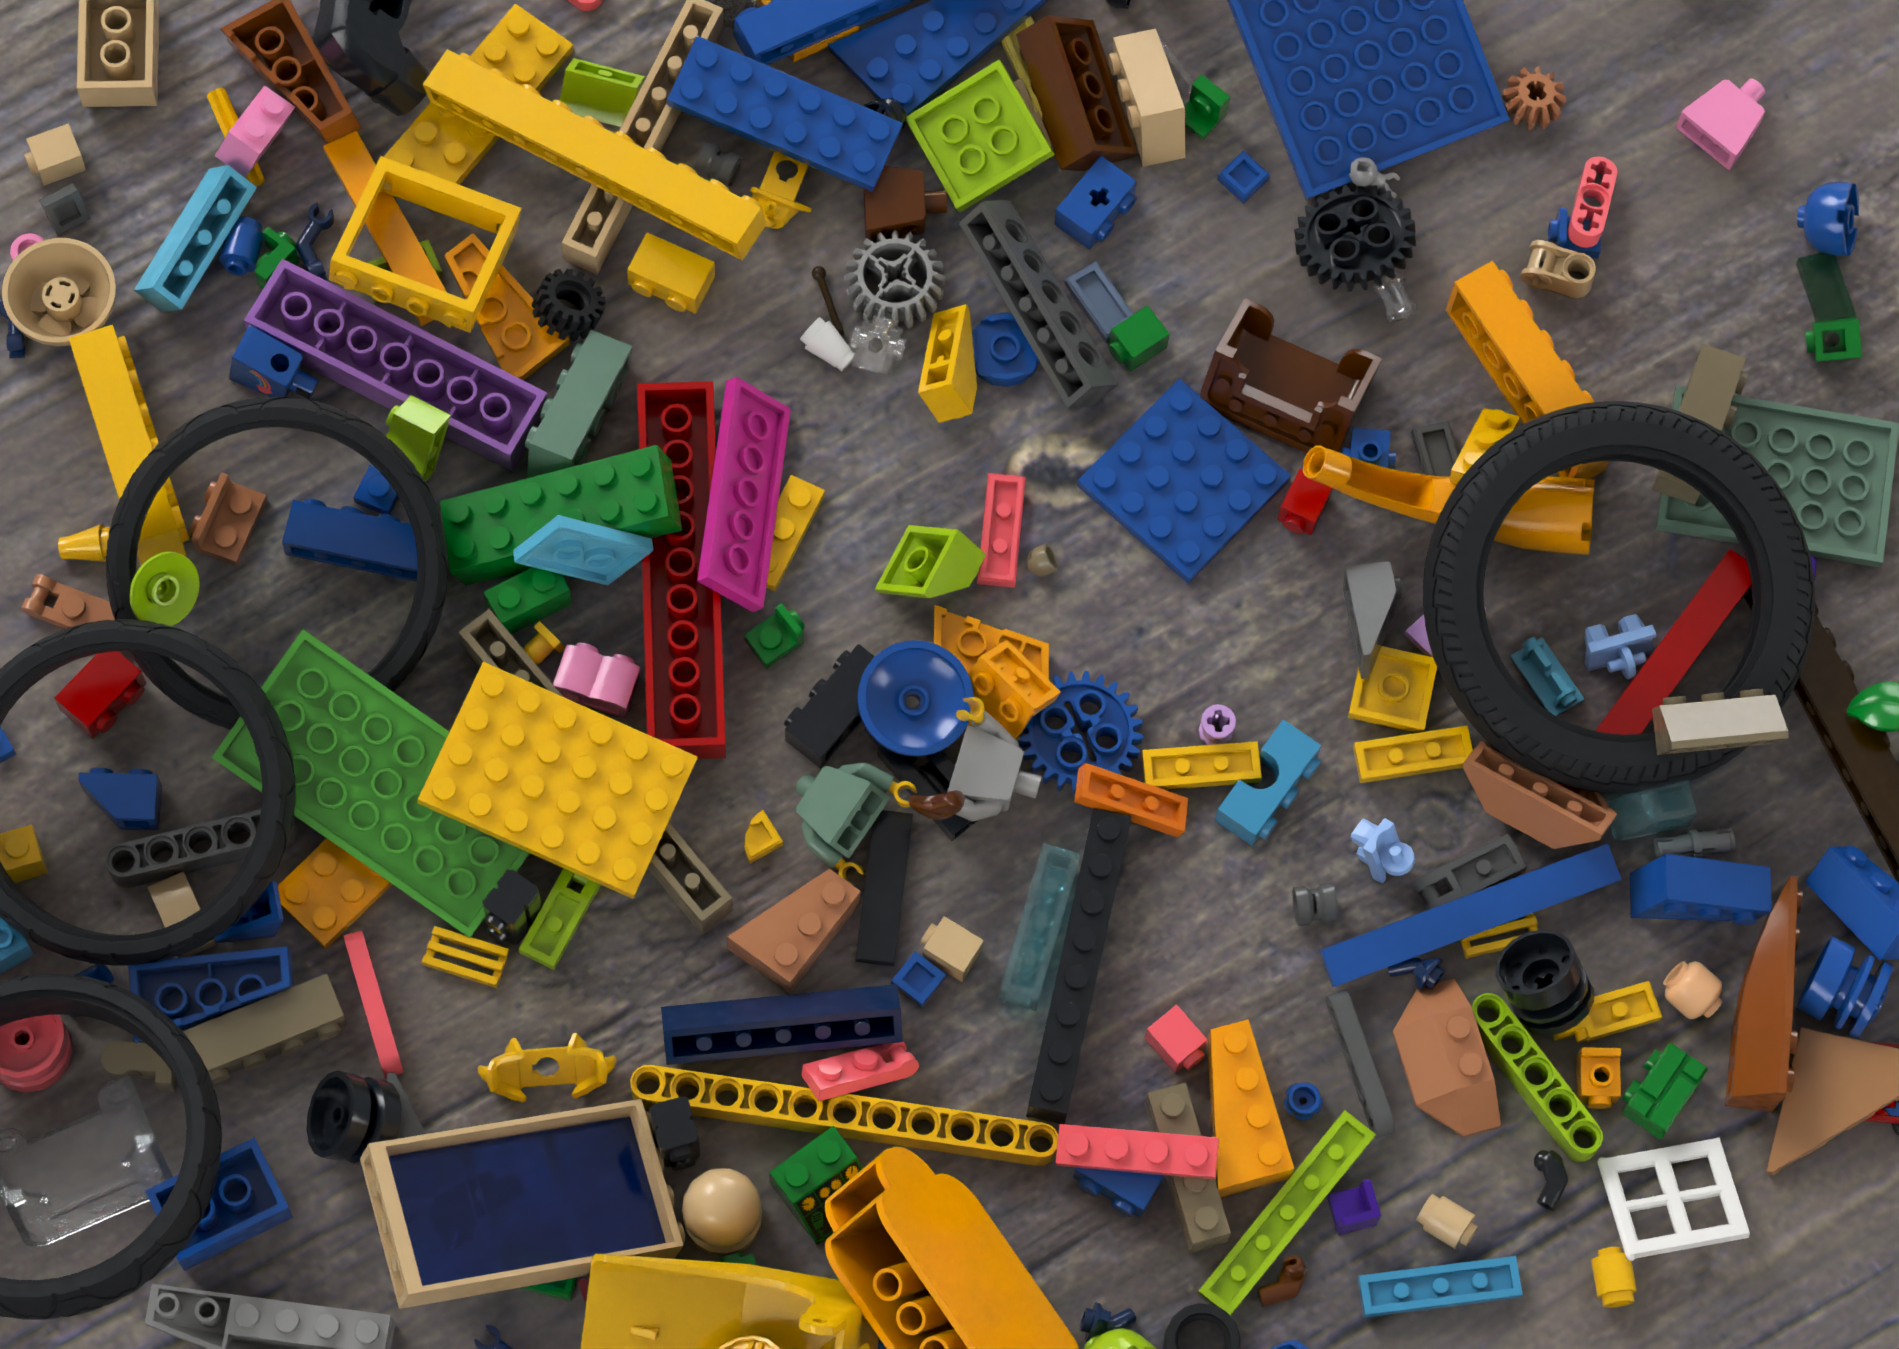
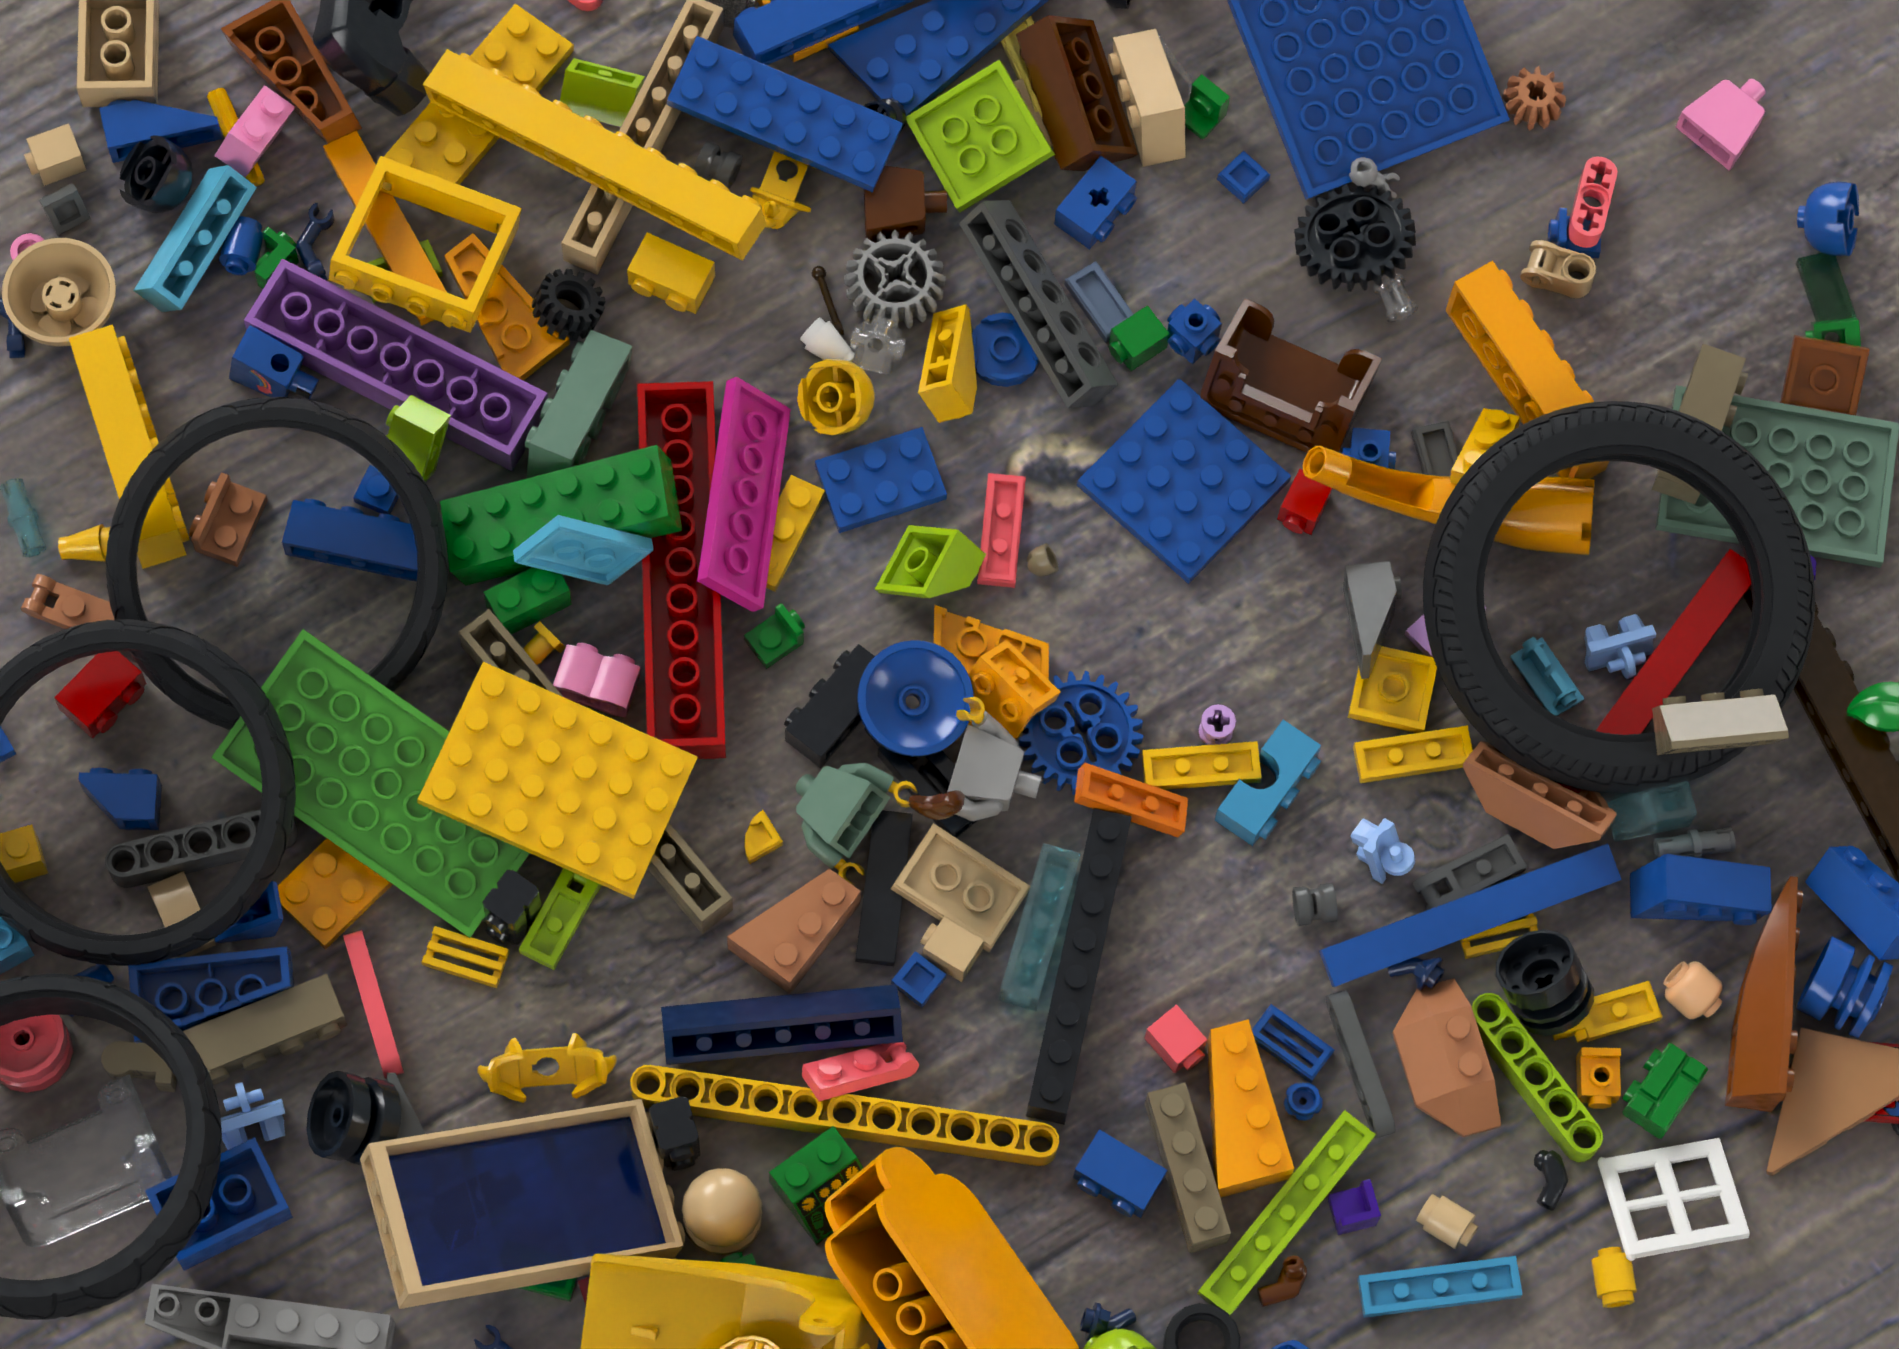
(22, 517): none -> clear light blue pin
(136, 120): none -> blue slope
(156, 175): none -> black cylinder
(176, 592): lime dish -> none
(268, 1115): none -> light blue hips
(835, 396): none -> yellow cylinder
(880, 480): none -> blue plate
(961, 885): none -> tan tile
(1137, 1151): coral plate -> none
(1195, 339): none -> blue brick
(1283, 1056): none -> blue tile
(1824, 375): none -> dark orange tile

